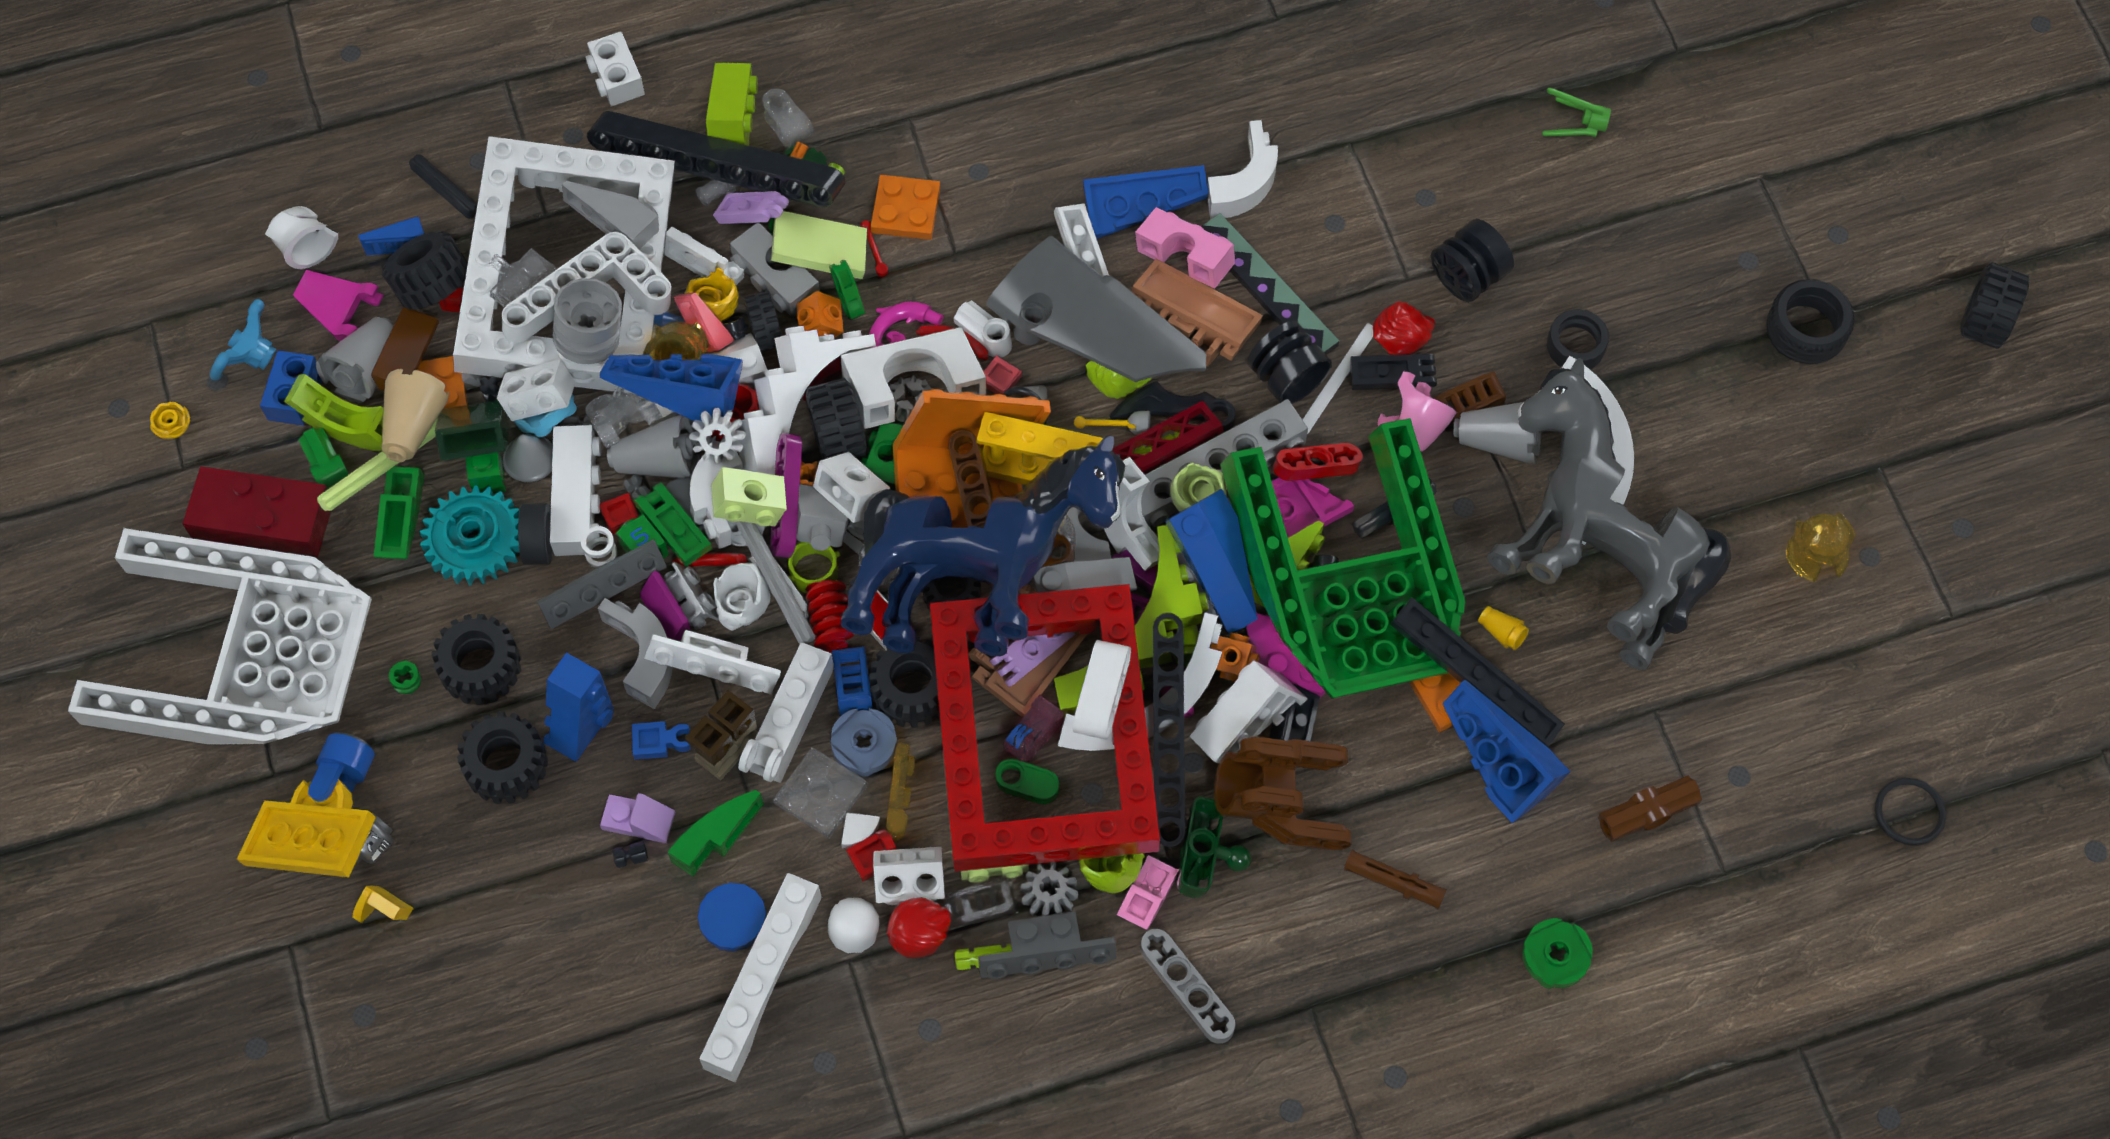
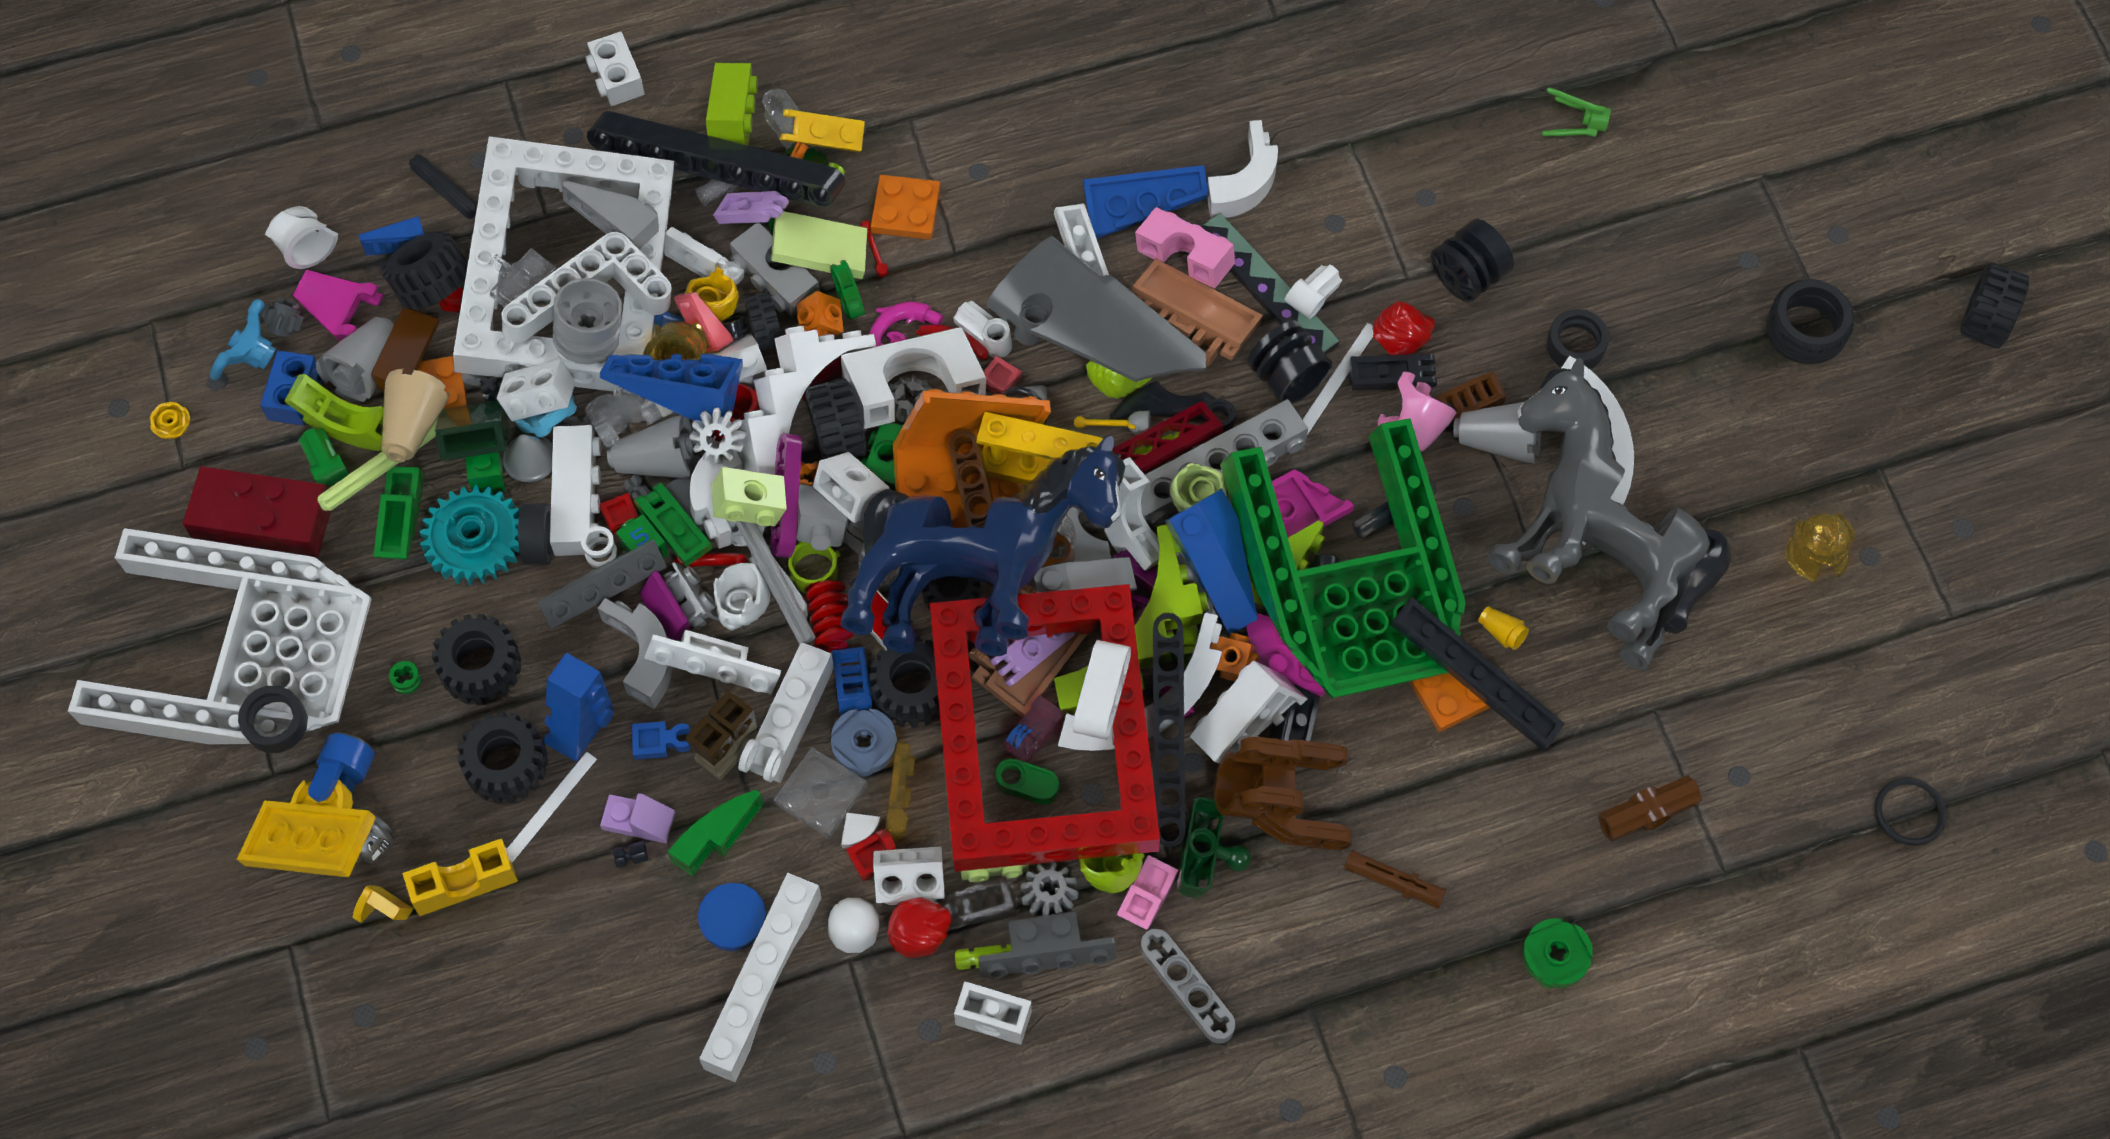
(265, 696): none -> black tyre
(282, 317): none -> dark grey gear
(439, 887): none -> yellow arch
(550, 805): none -> white sticker
(825, 131): none -> yellow hinge
(992, 1013): none -> white brick
(1311, 294): none -> white piece
(1338, 458): red beam -> none
(1509, 758): blue wedge -> none

